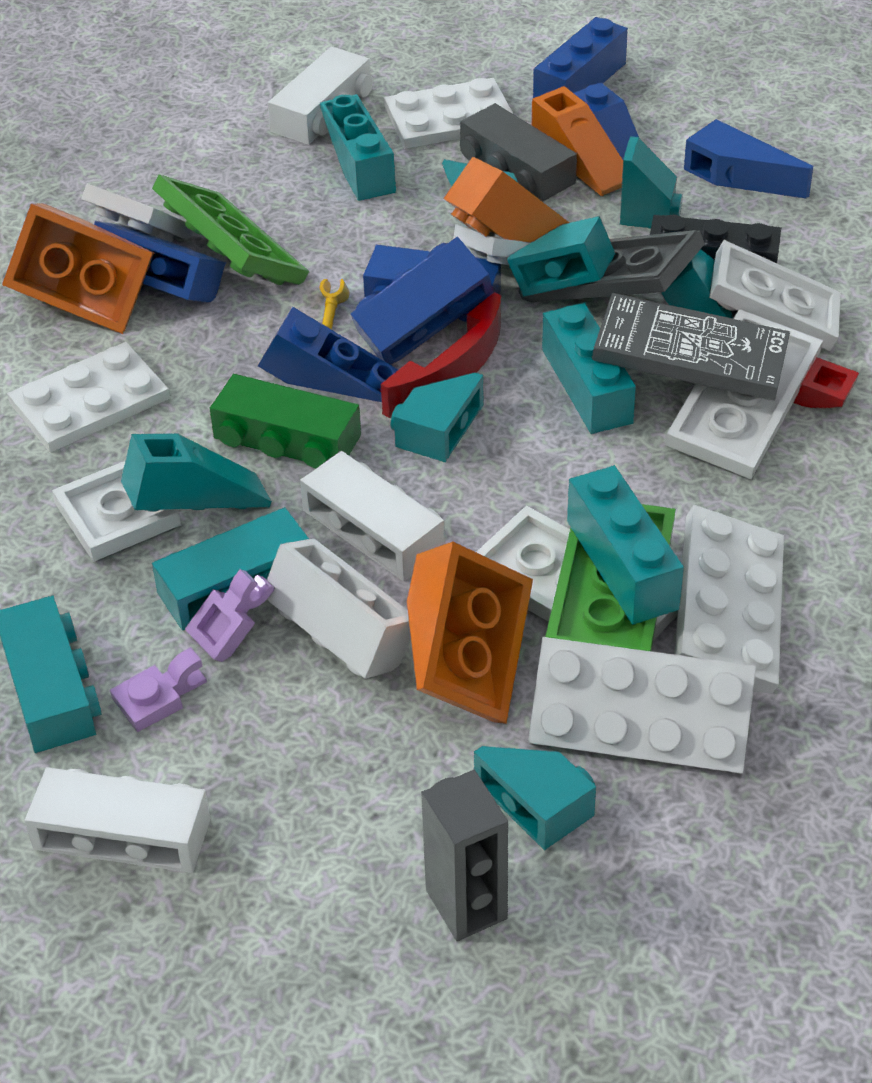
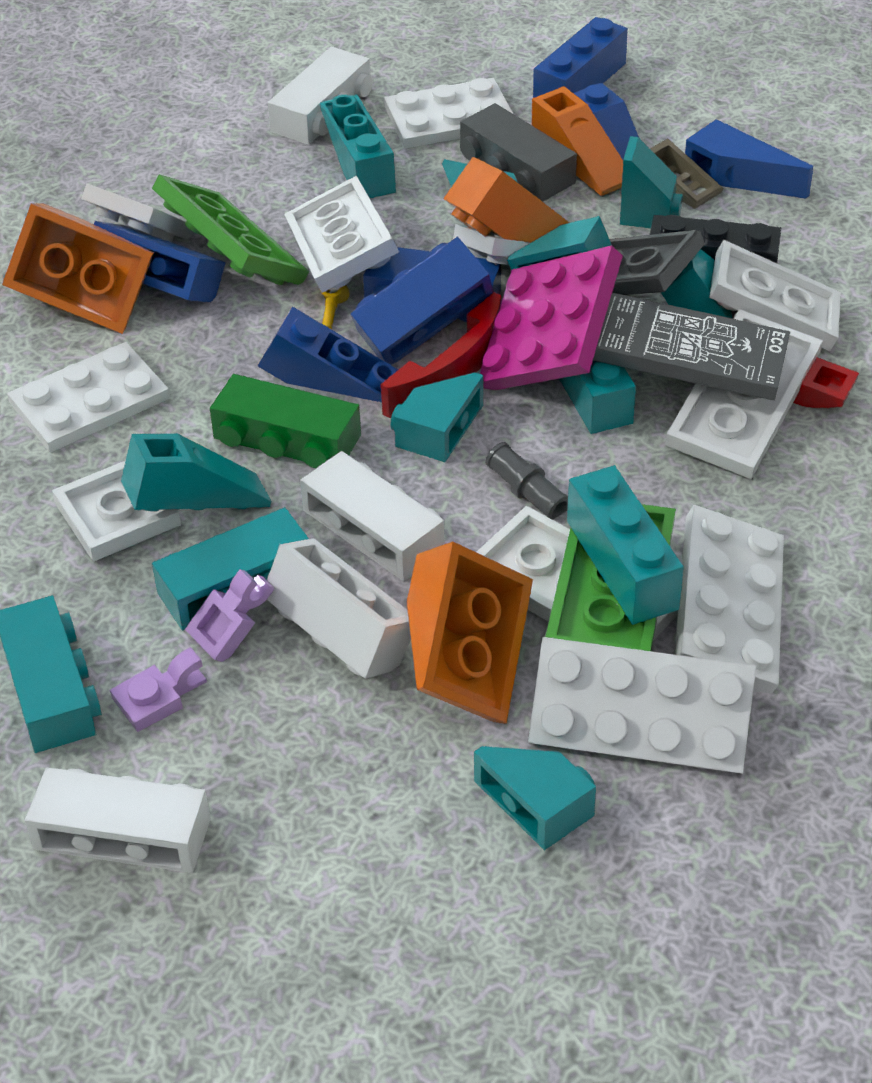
(341, 234): none -> white plate
(465, 854): dark grey brick -> none
(527, 480): none -> dark grey pin
(550, 319): none -> dark pink plate
(680, 163): none -> dark tan slope

